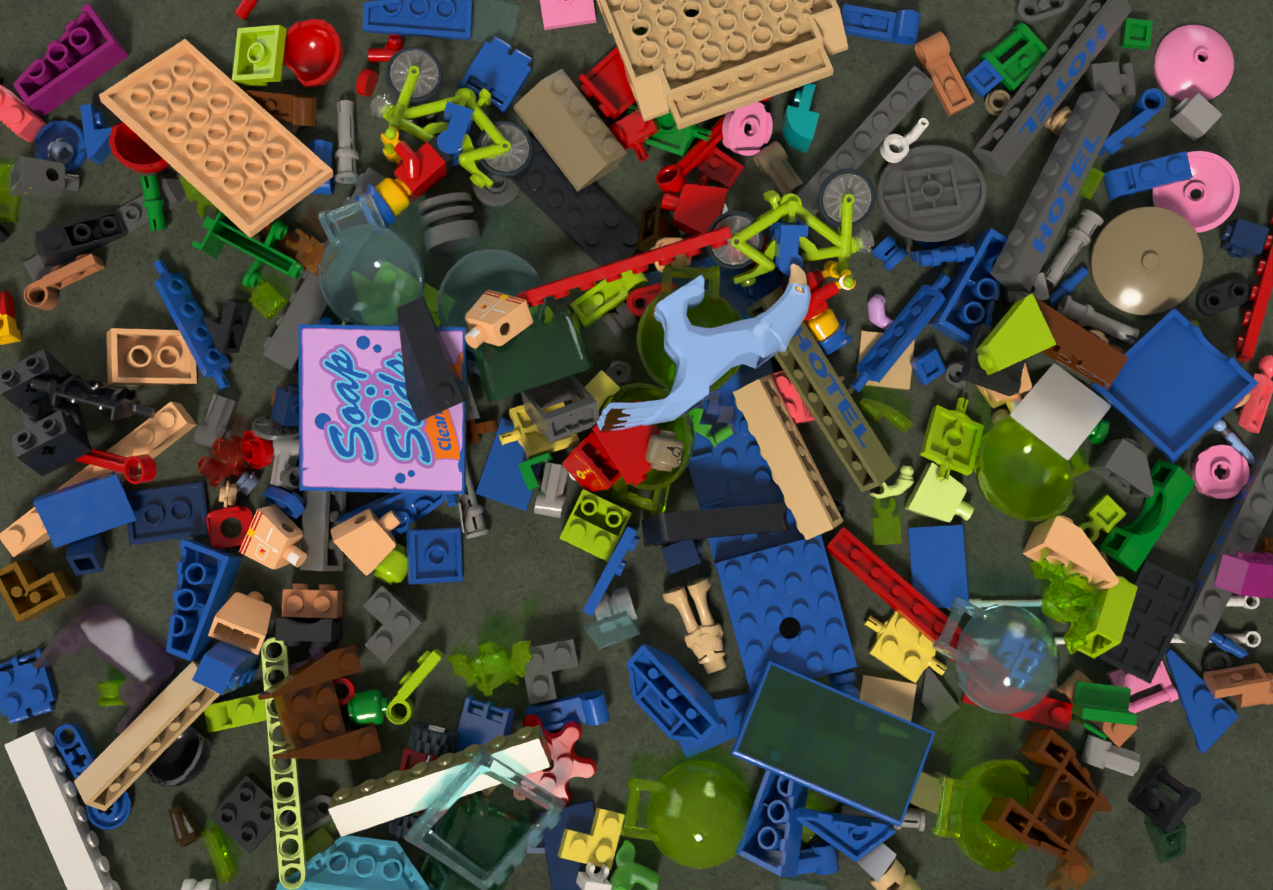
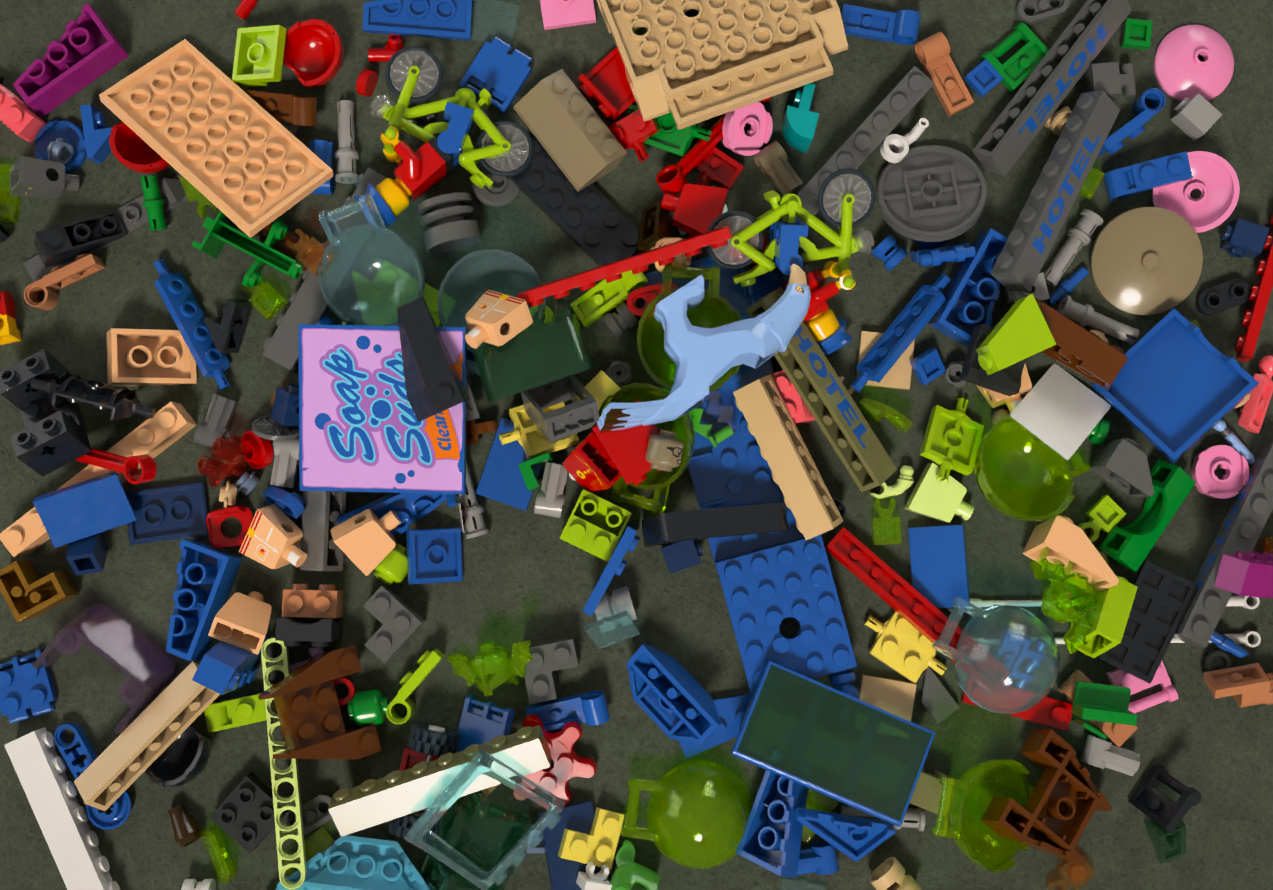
(109, 693): clear neon green wheel -> none
(288, 483): dark grey plate -> none
(702, 639): tan piece -> none
(876, 312): lavender arm -> none
(877, 861): white sticker -> none
(1000, 95): dark tan plate -> none
(1204, 713): blue wing -> none

